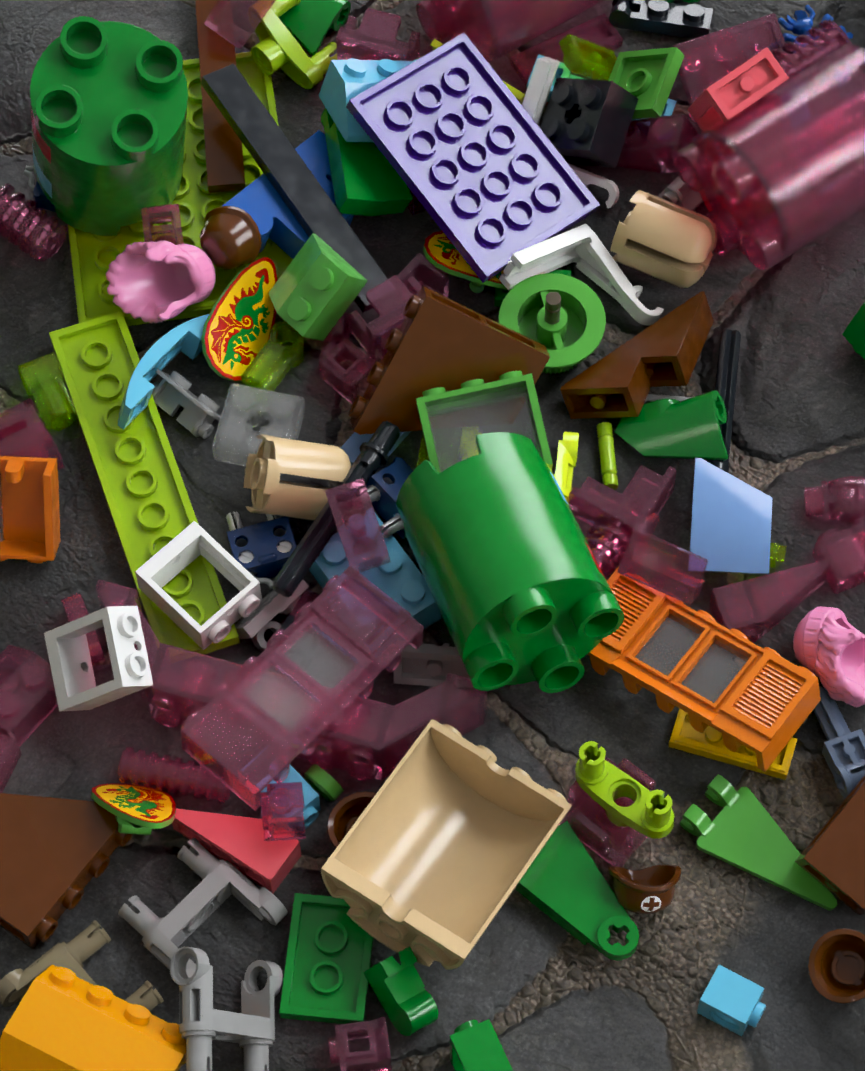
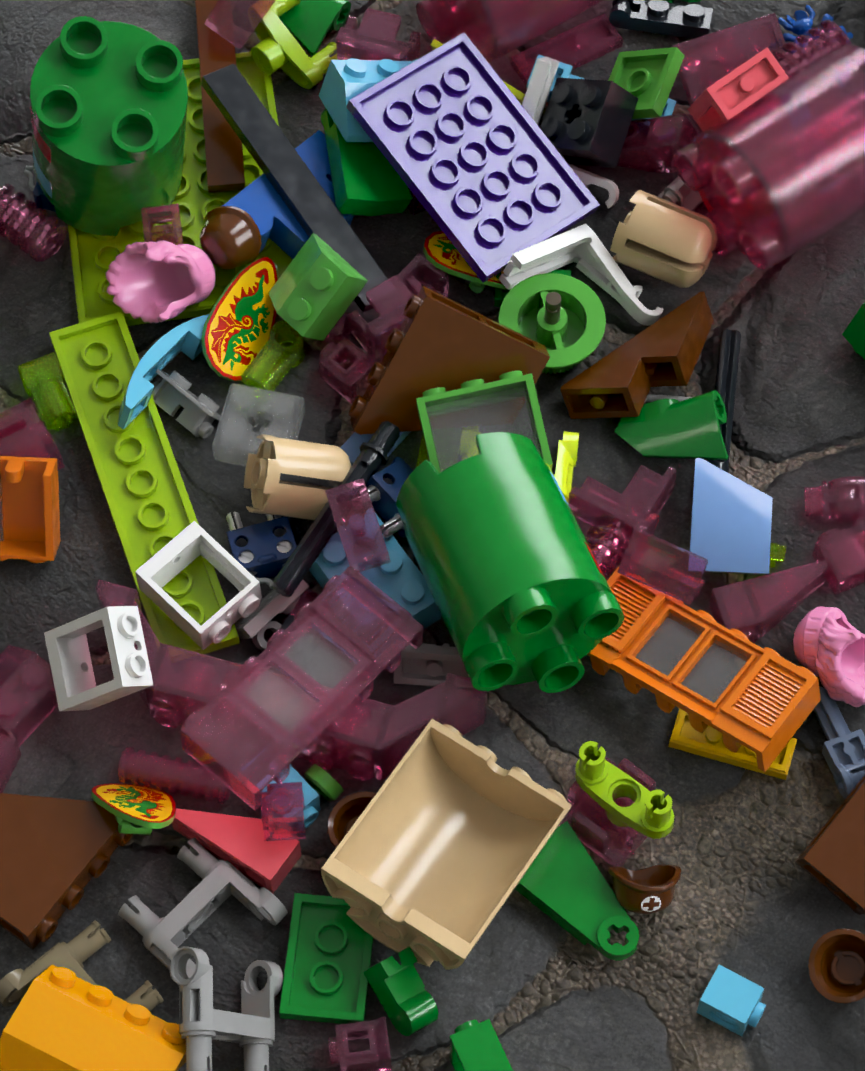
(74, 609): clear pink beam -> none
(587, 58): clear neon green plate -> none
(607, 455): lime wheel -> none
(752, 842): bright green flag -> none

